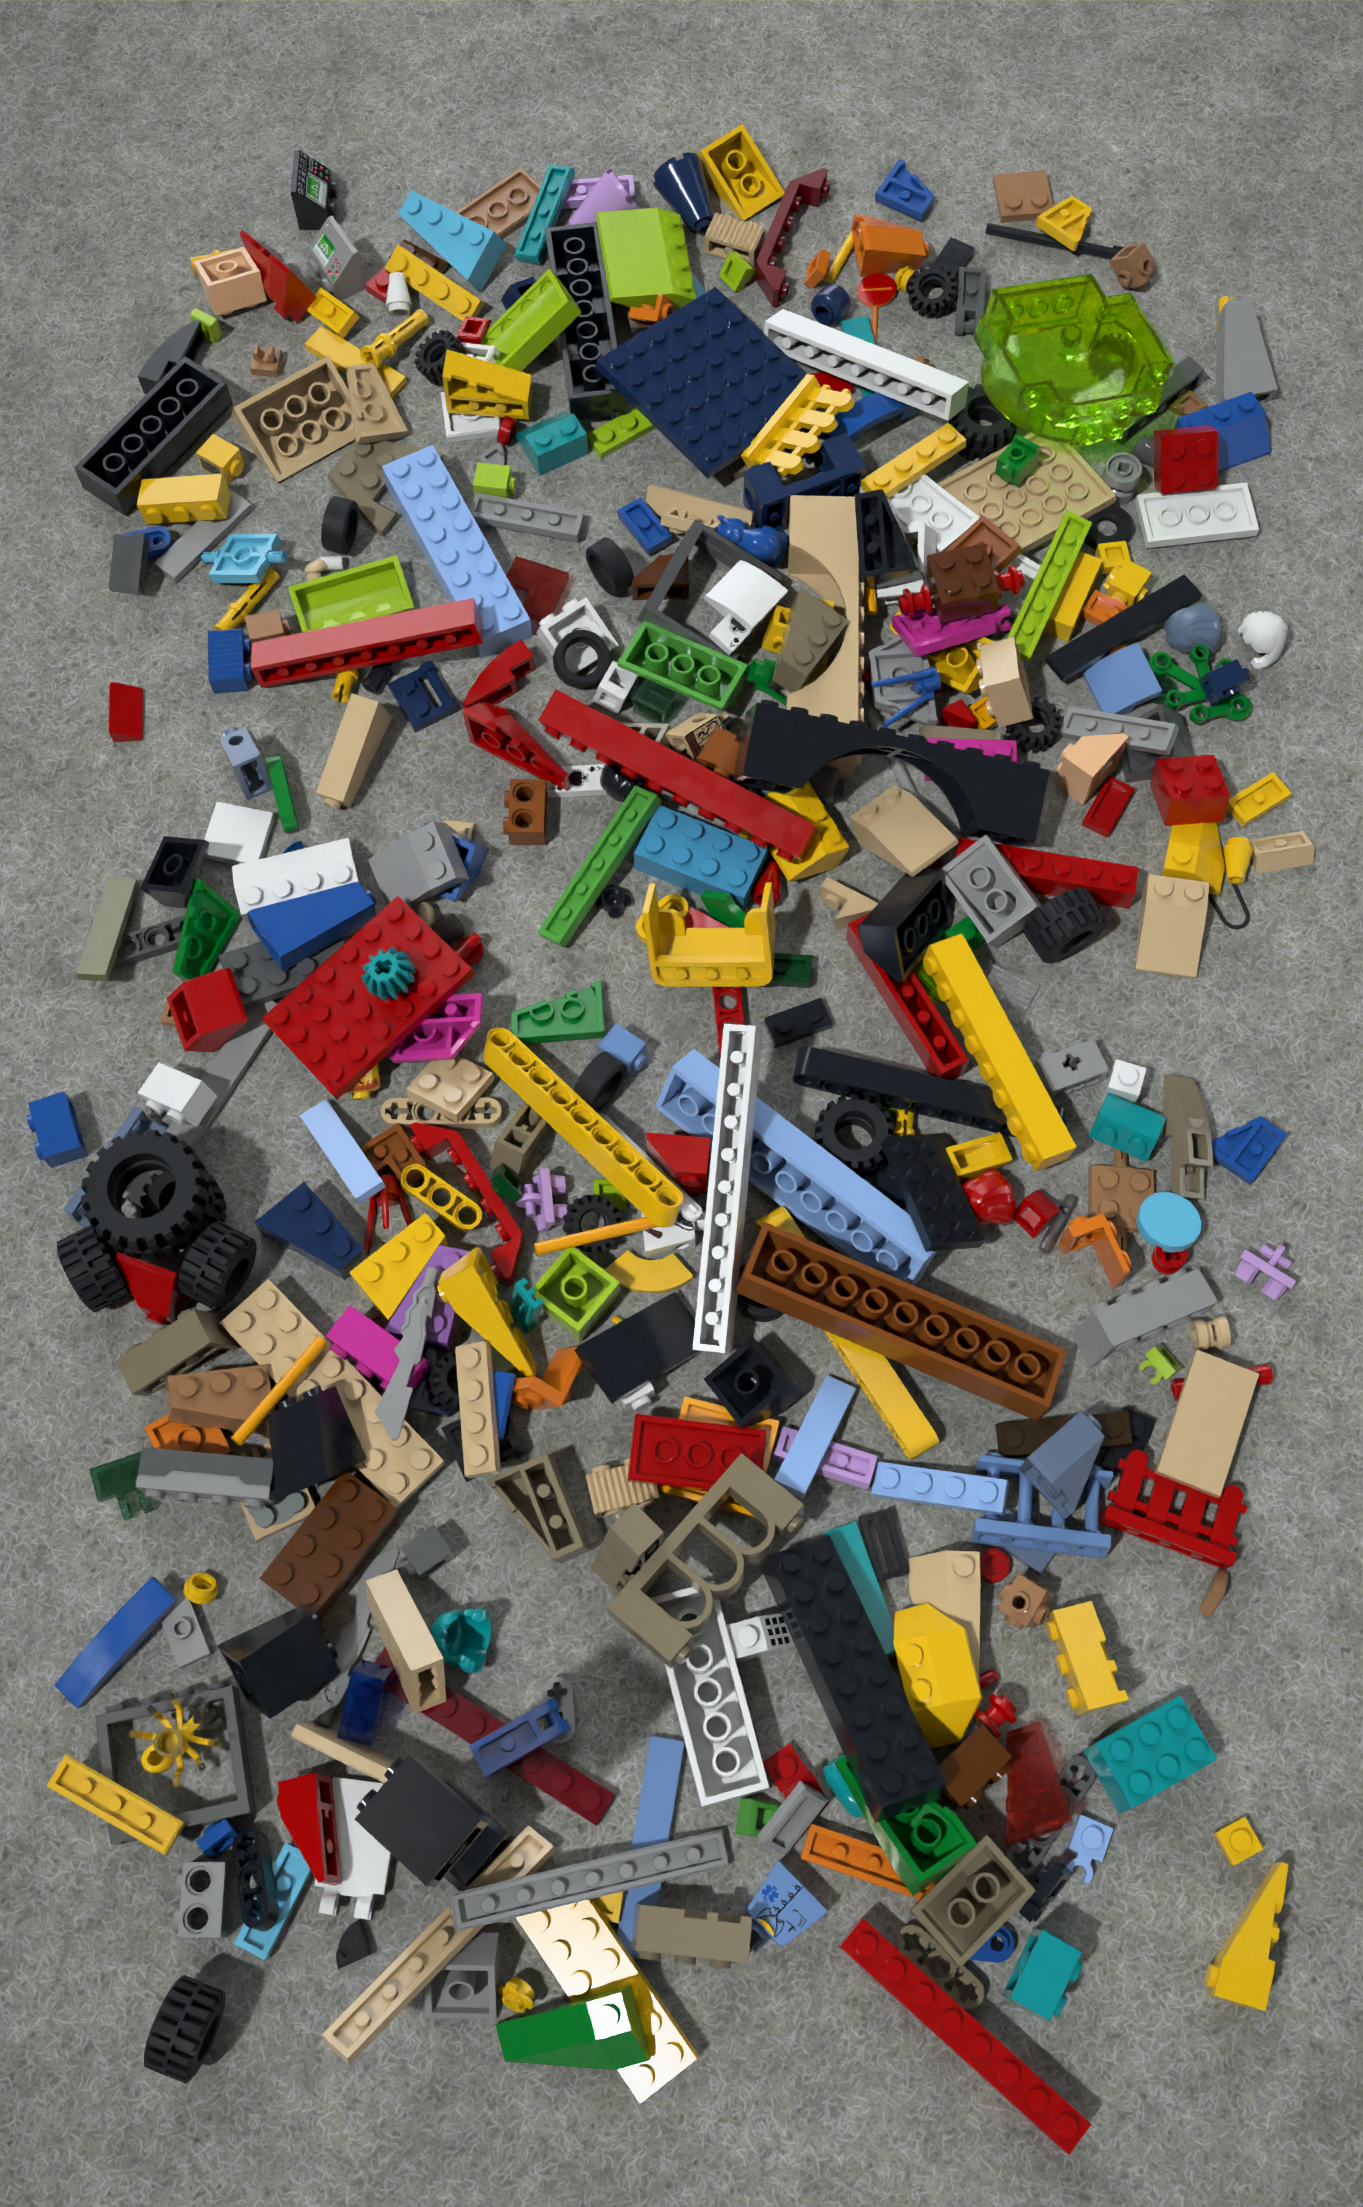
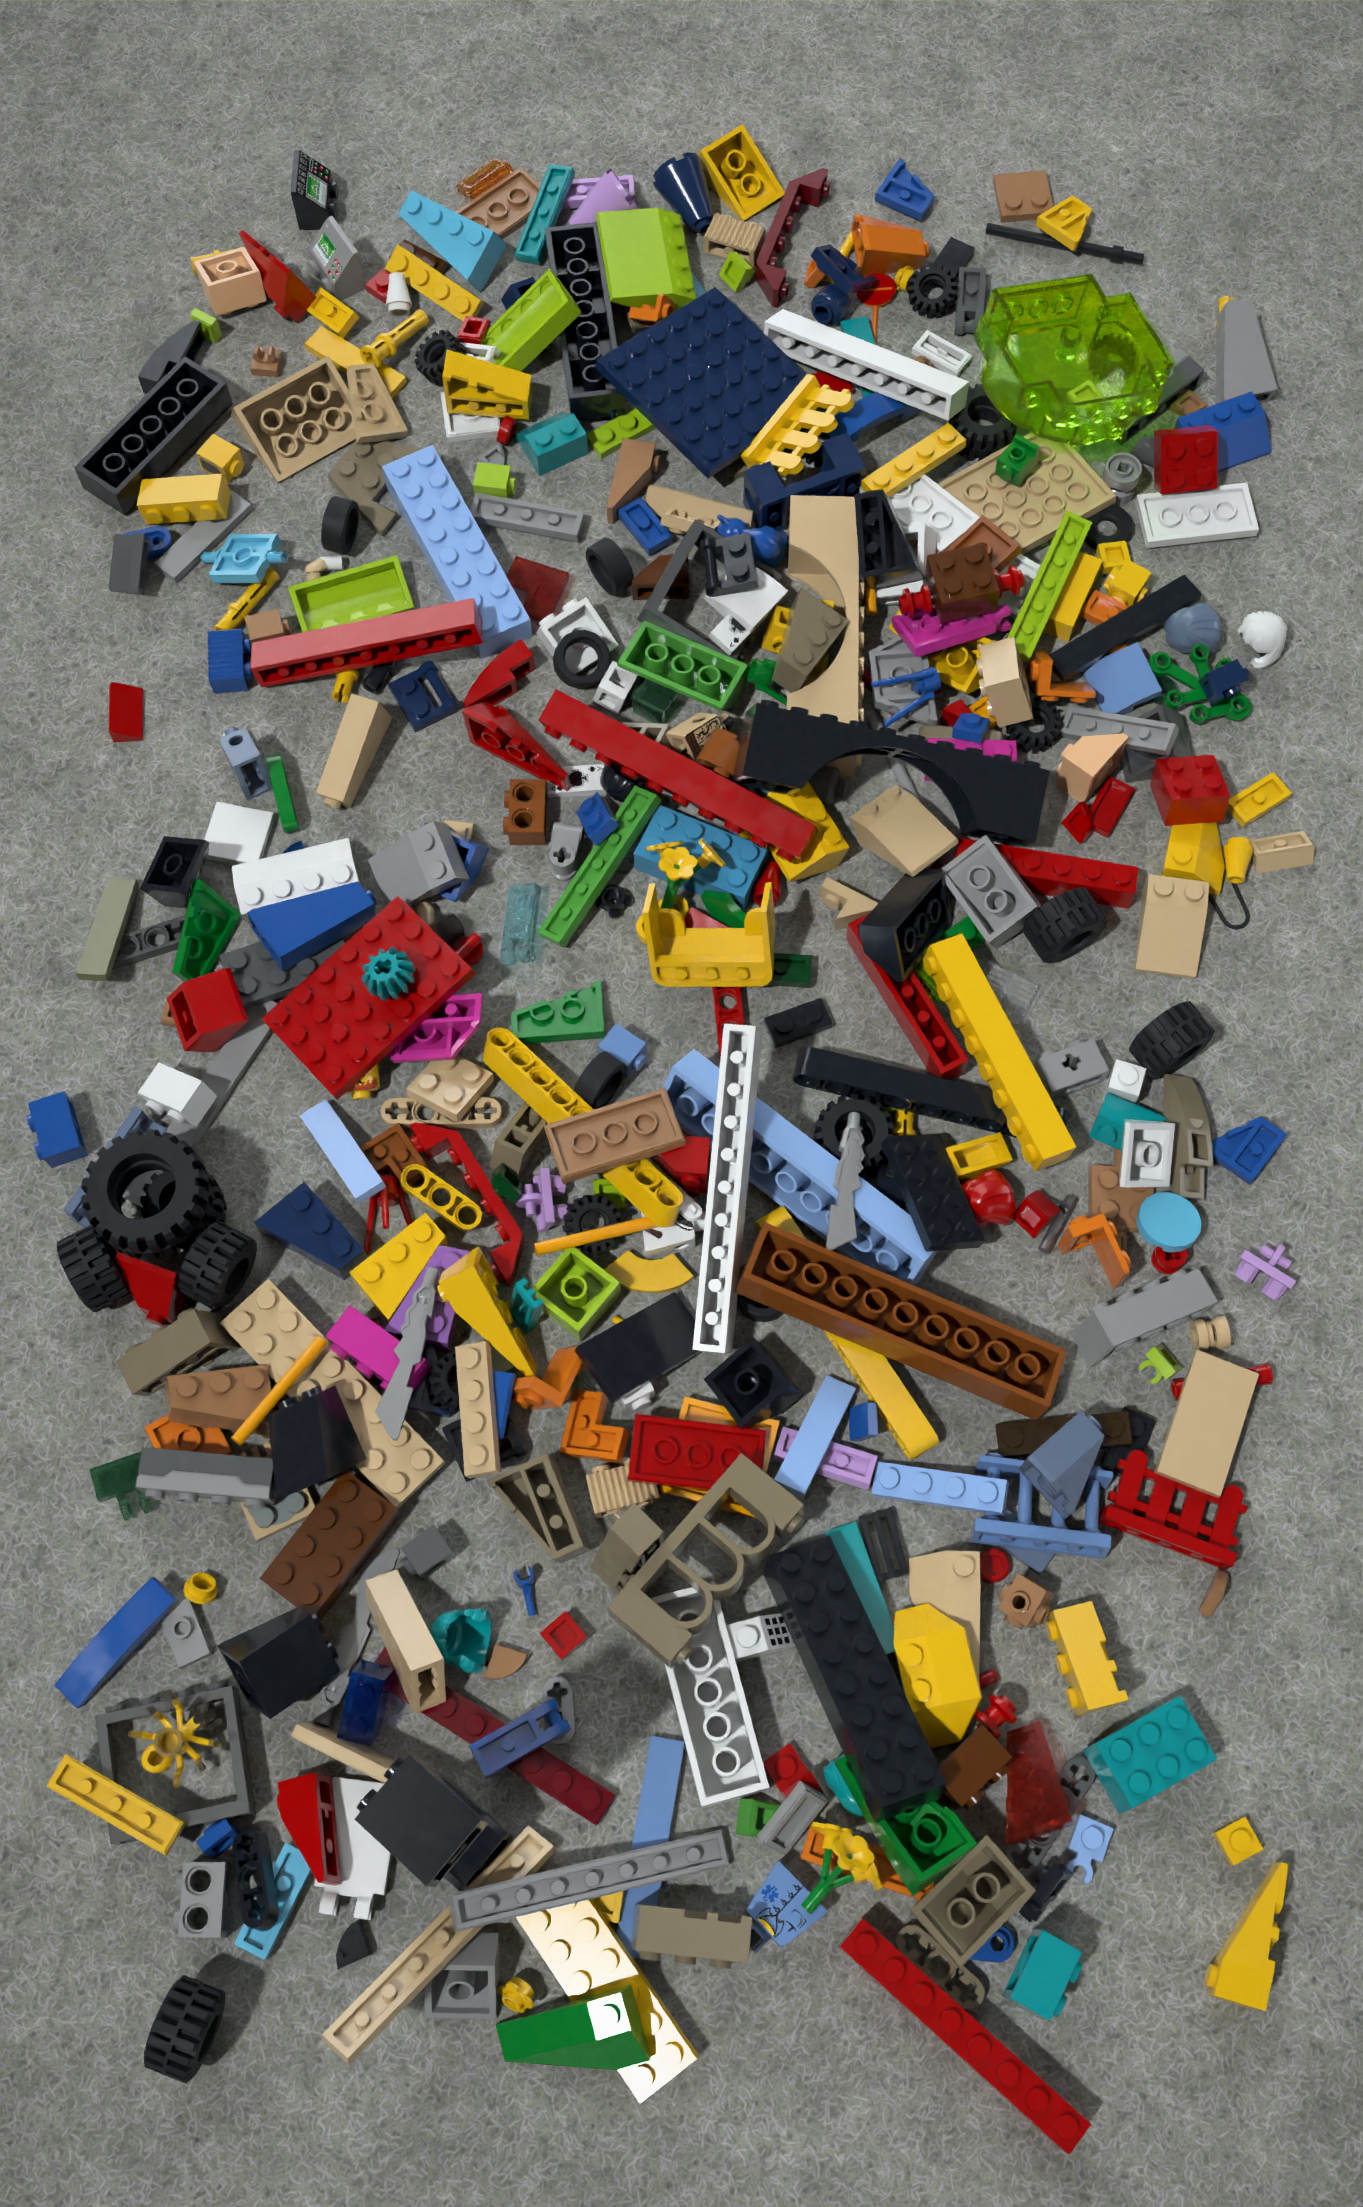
(484, 178): none -> clear orange tile
(504, 1662): none -> medium nougat tile
(520, 924): none -> clear light blue plate
(526, 1587): none -> blue hand
(563, 1635): none -> red plate
(565, 847): none -> light grey piece
(586, 1435): none -> orange plate
(597, 818): none -> blue plate
(614, 1135): none -> medium nougat tile
(632, 474): none -> medium nougat slope
(681, 865): none -> yellow plant
(738, 561): none -> black plate
(841, 270): none -> dark blue wing
(842, 1217): none -> light grey sword
(852, 1856): none -> yellow plant
(863, 1421): none -> blue tile
(939, 356): none -> white tile
(970, 727): none -> blue plate
(1040, 671): none -> orange bracket
(1079, 822): none -> red tile
(1084, 392): none -> lime tile
(1133, 266): medium nougat brick -> none
(1146, 1153): none -> white slope
(1171, 1040): none -> black tyre

